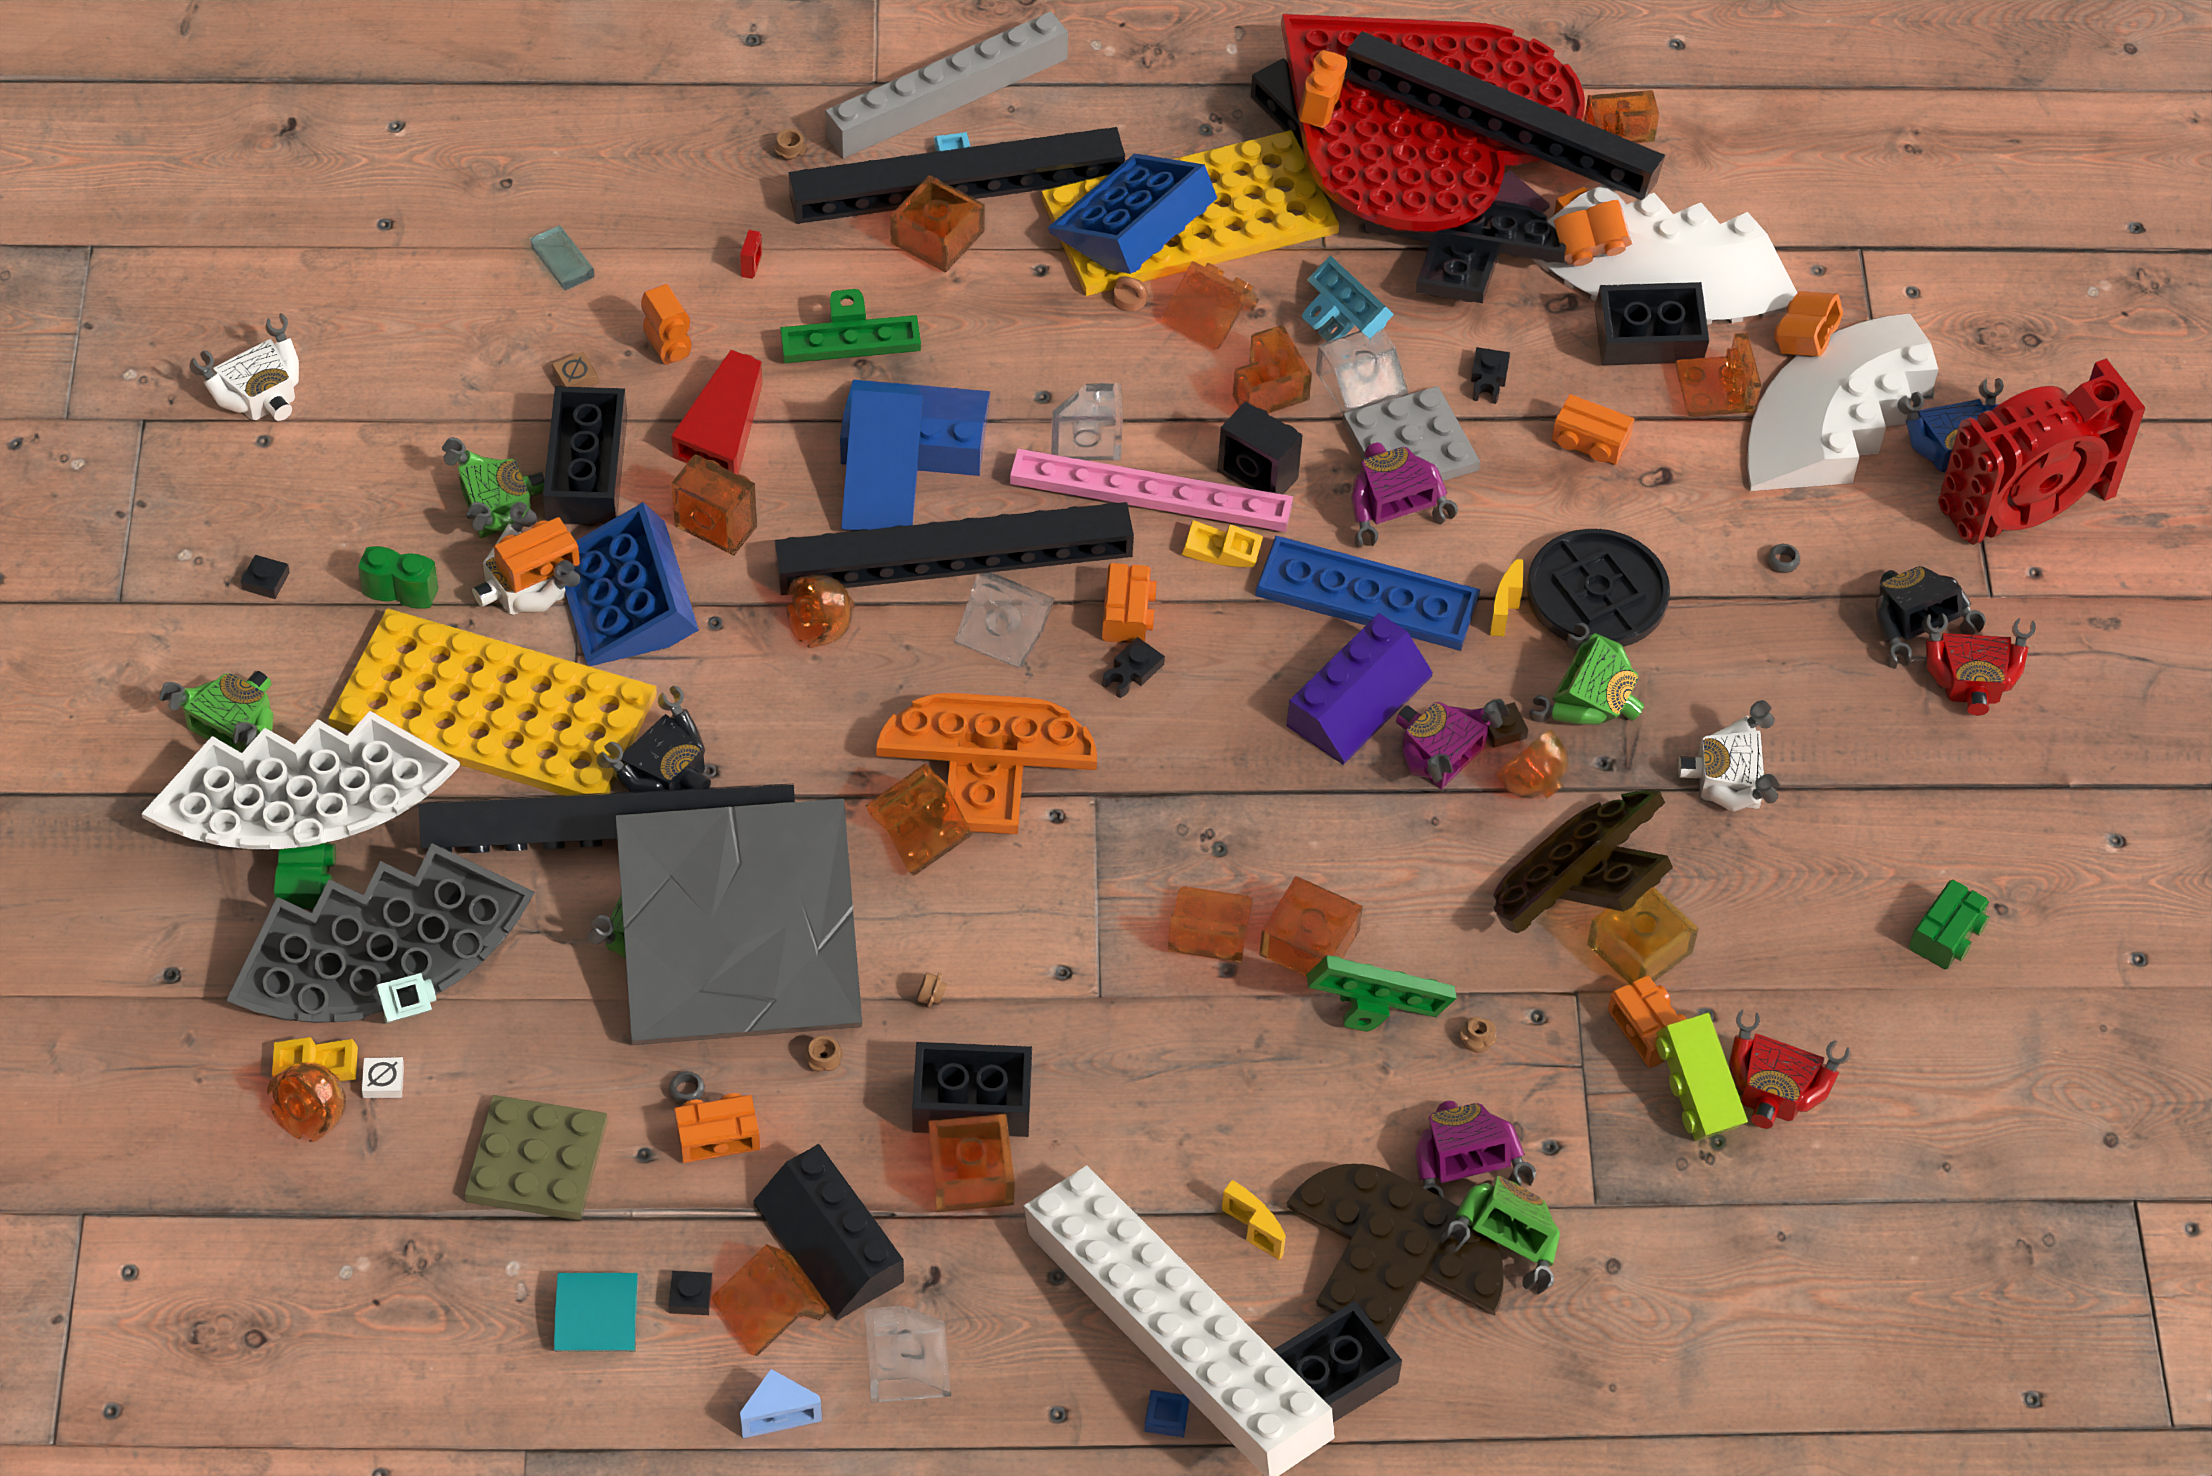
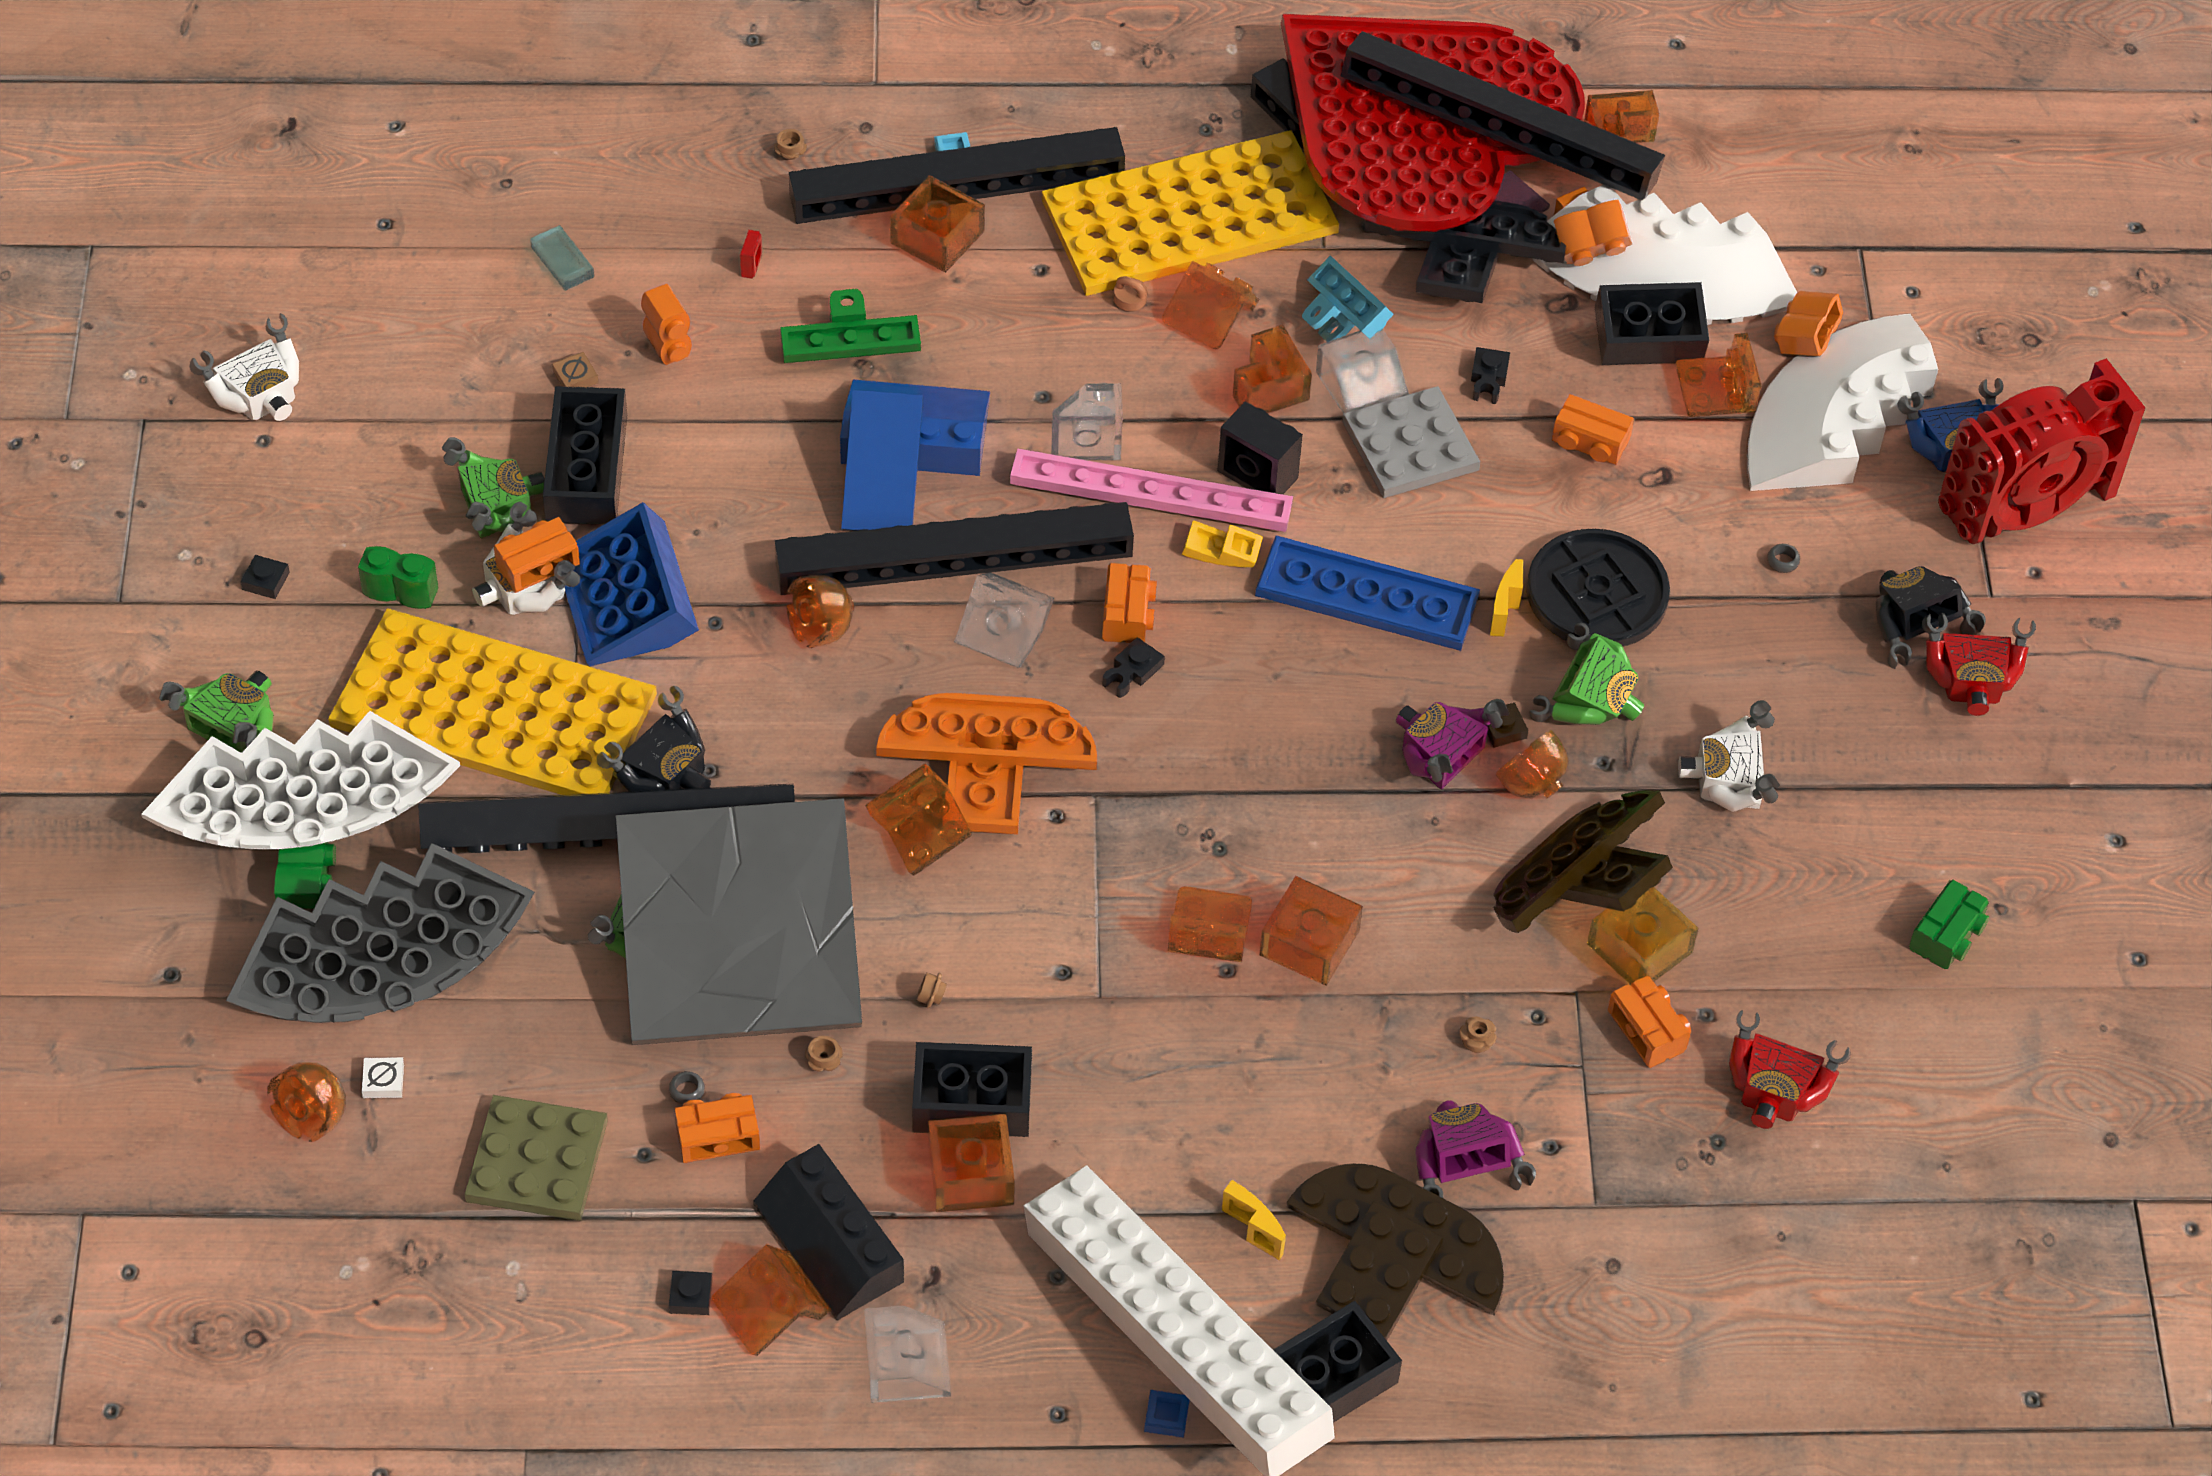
(336, 1056): yellow slope -> none
(390, 999): light aqua window -> none
(596, 1312): teal slope -> none
(714, 504): clear orange brick -> none
(722, 414): red slope -> none
(779, 1406): light blue slope -> none
(946, 84): light grey brick -> none
(1135, 211): blue slope -> none
(1322, 88): orange brick -> none
(1359, 689): dark purple slope -> none
(1375, 988): green plate -> none
(1394, 486): magenta torso -> none
(1512, 1219): bright green torso -> none
(1700, 1077): lime brick -> none

